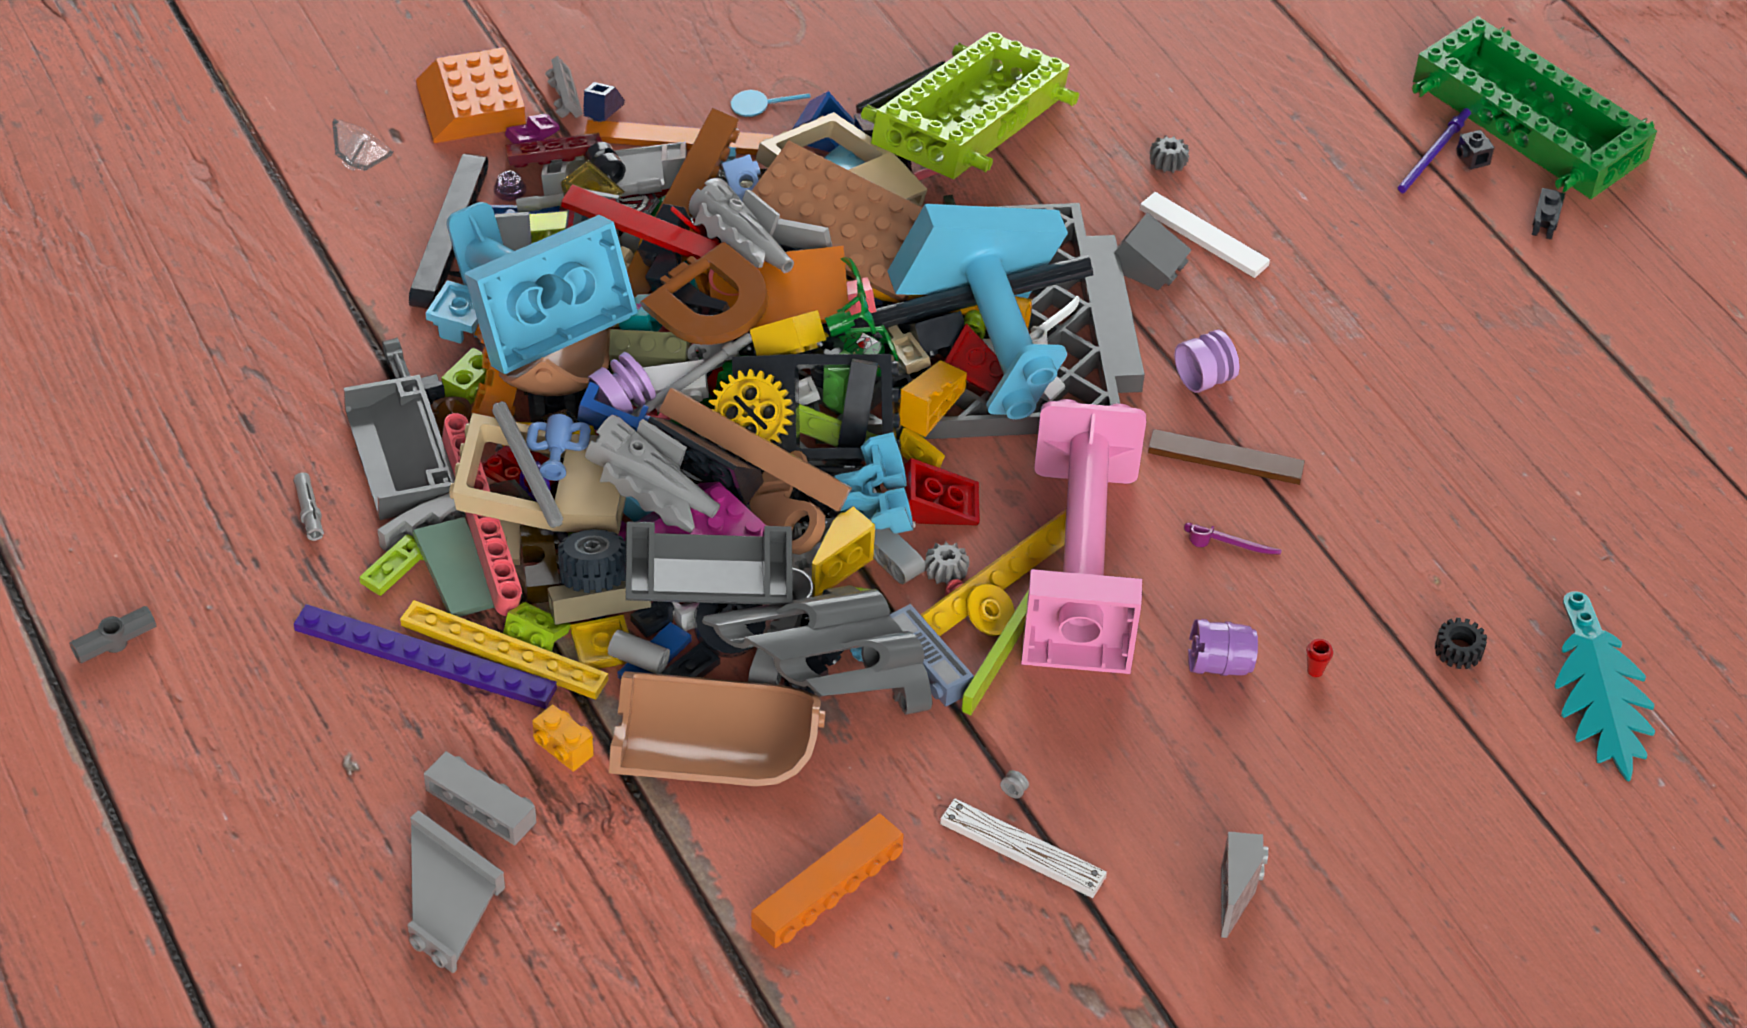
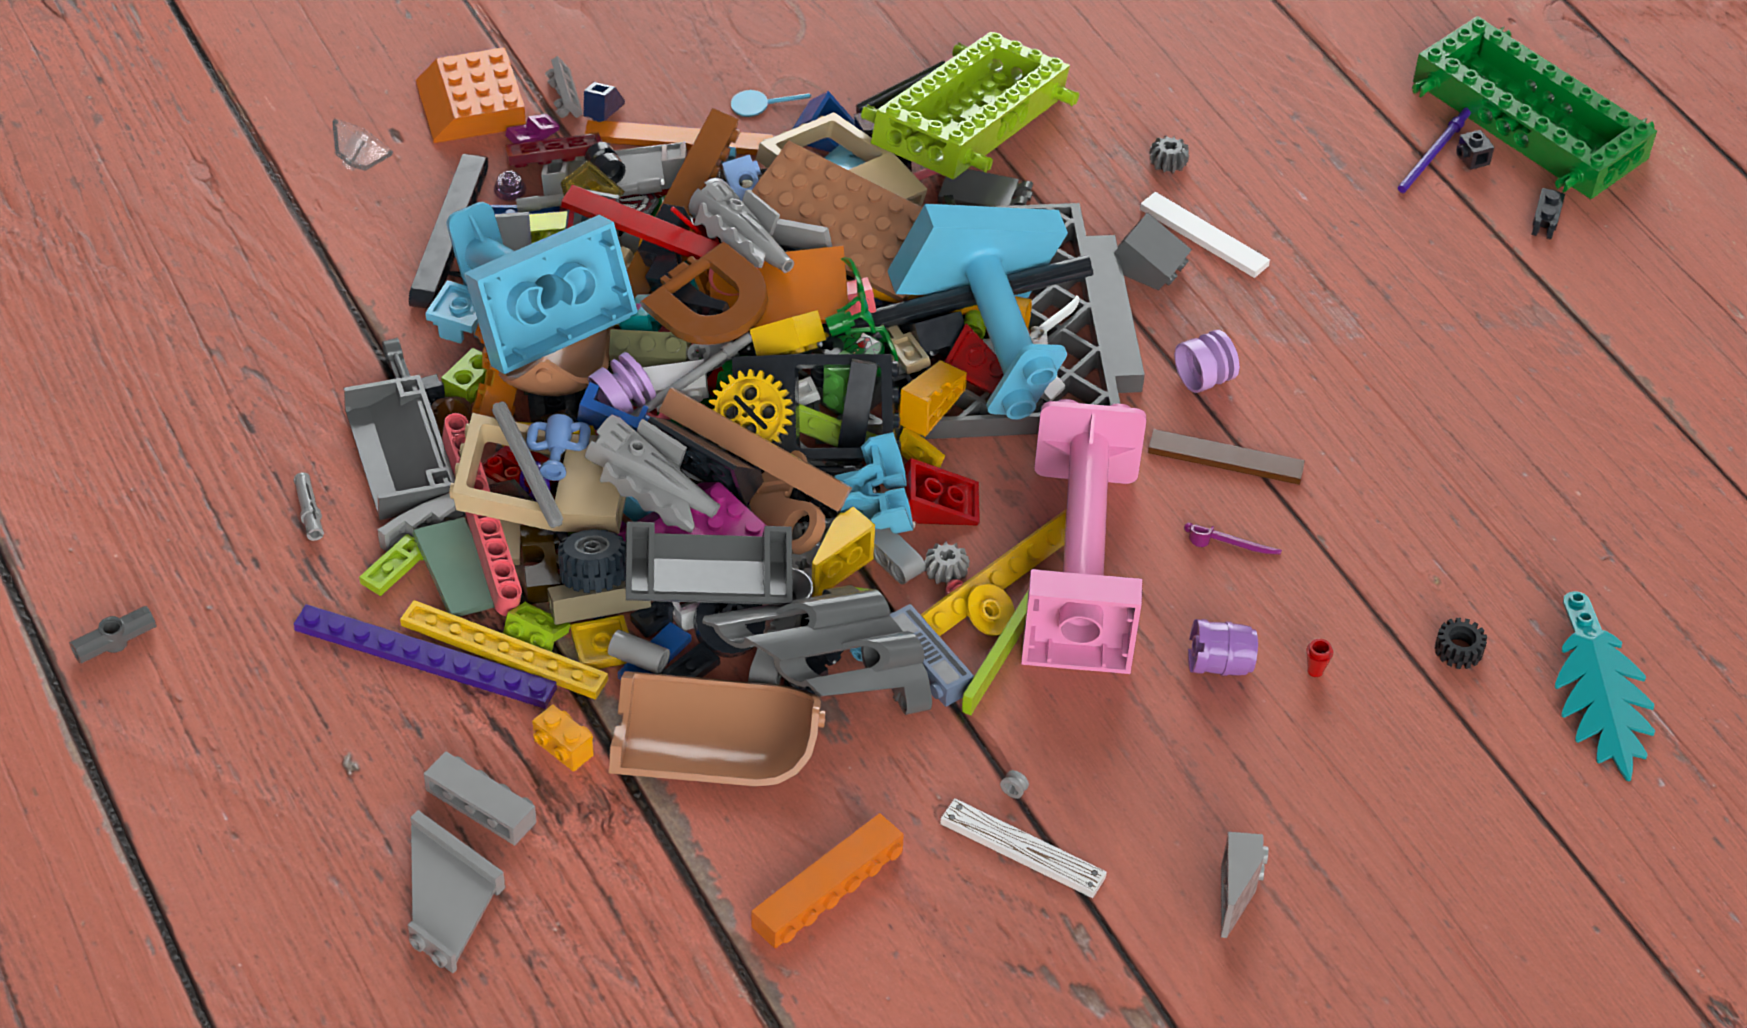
(986, 189): none -> dark grey tile

